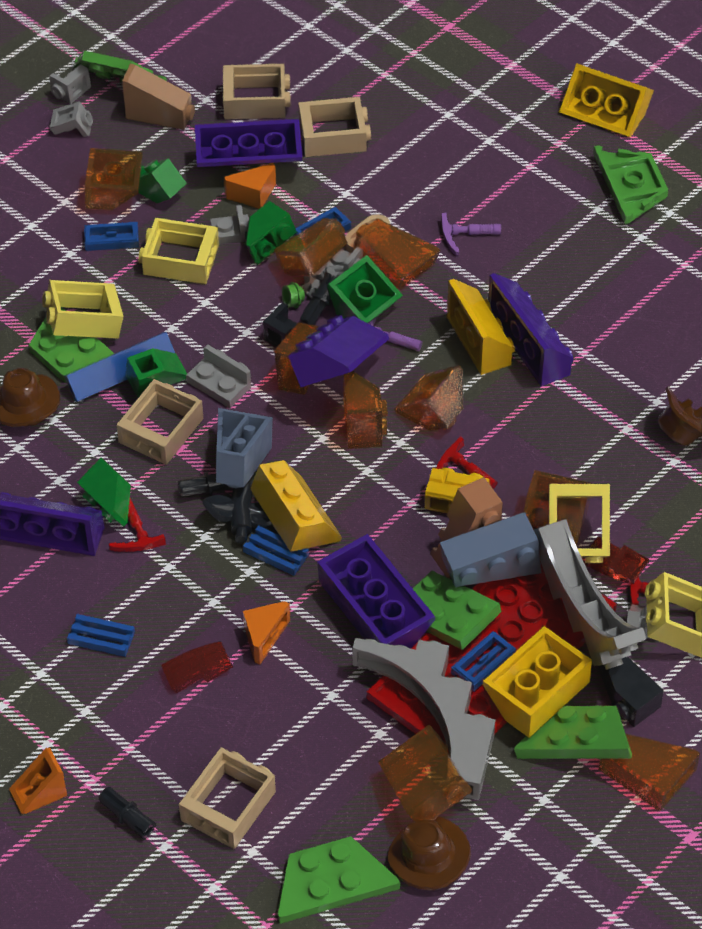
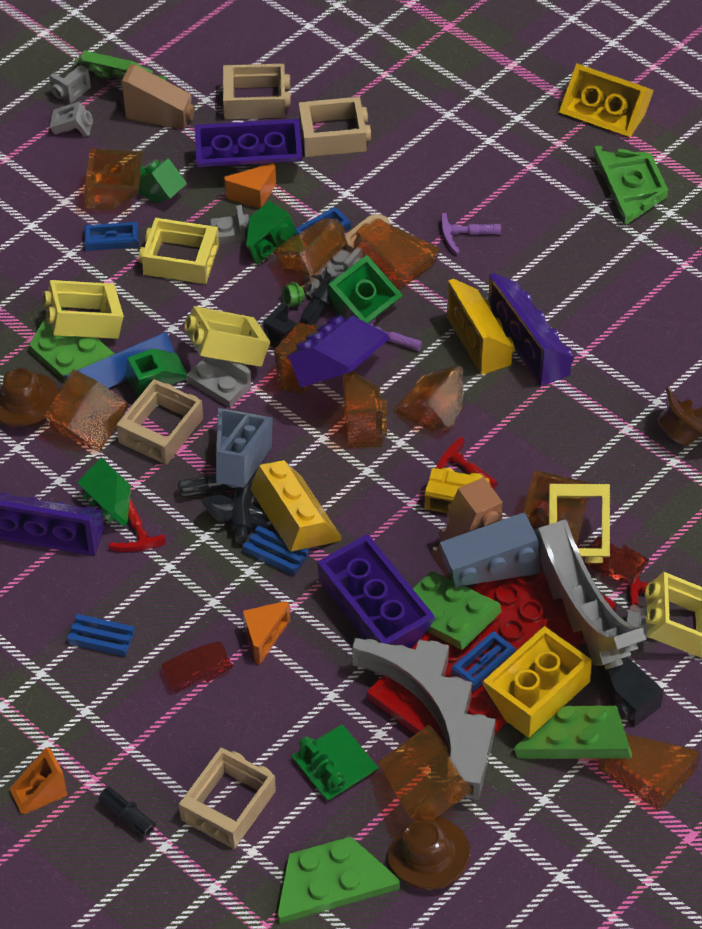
(85, 411): none -> clear orange slope
(227, 336): none -> light yellow window
(334, 761): none -> green hinge

